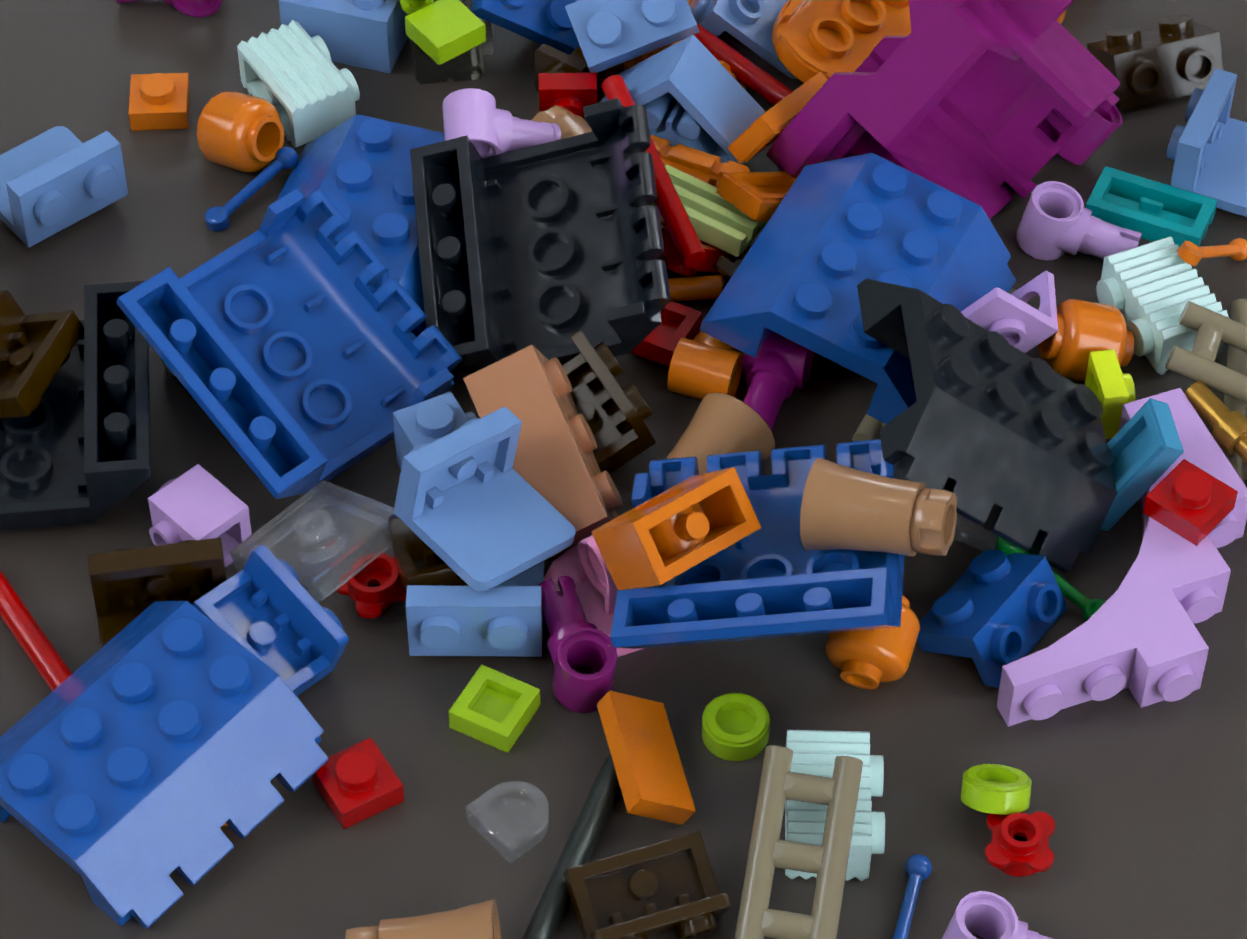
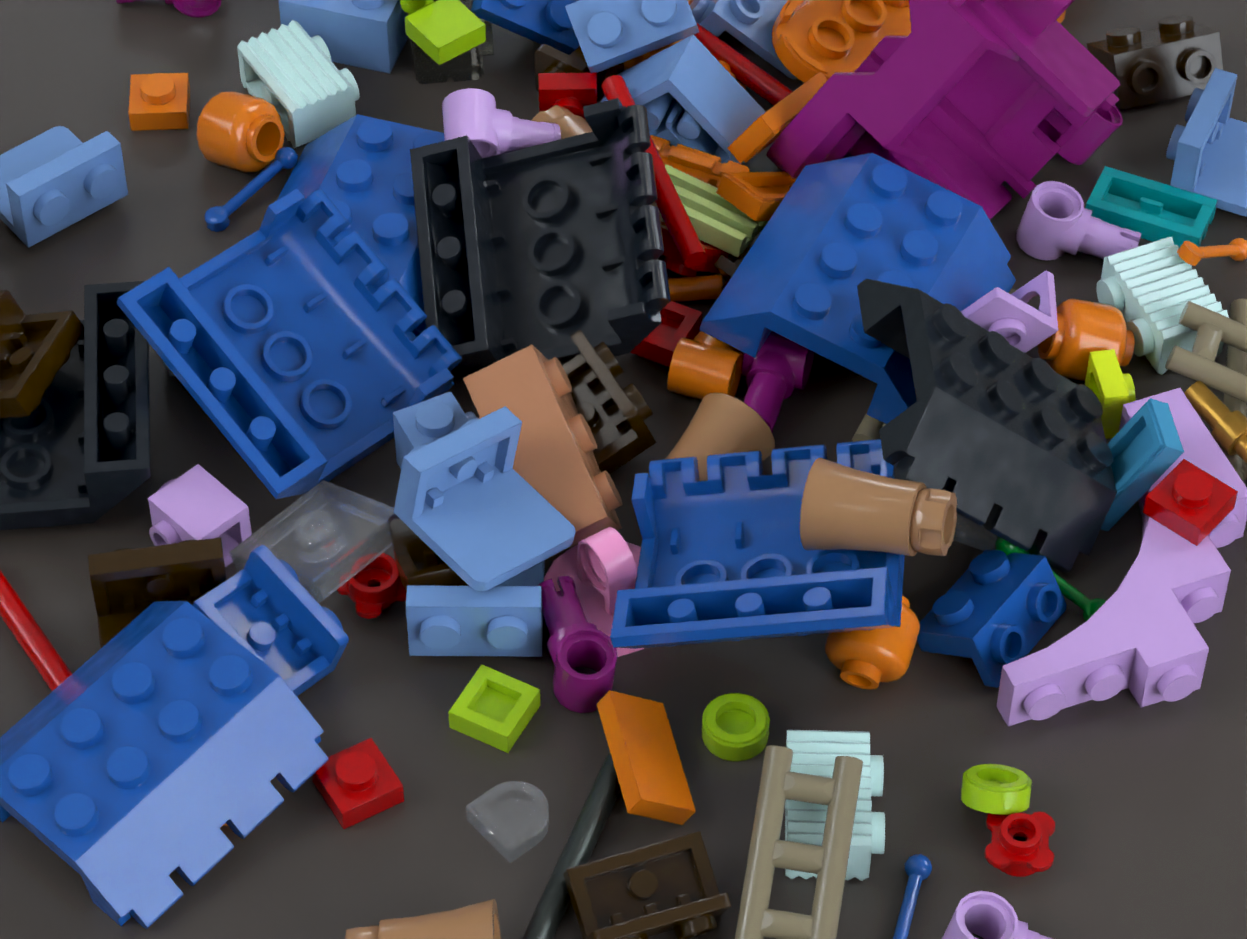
(676, 529): orange brick -> none

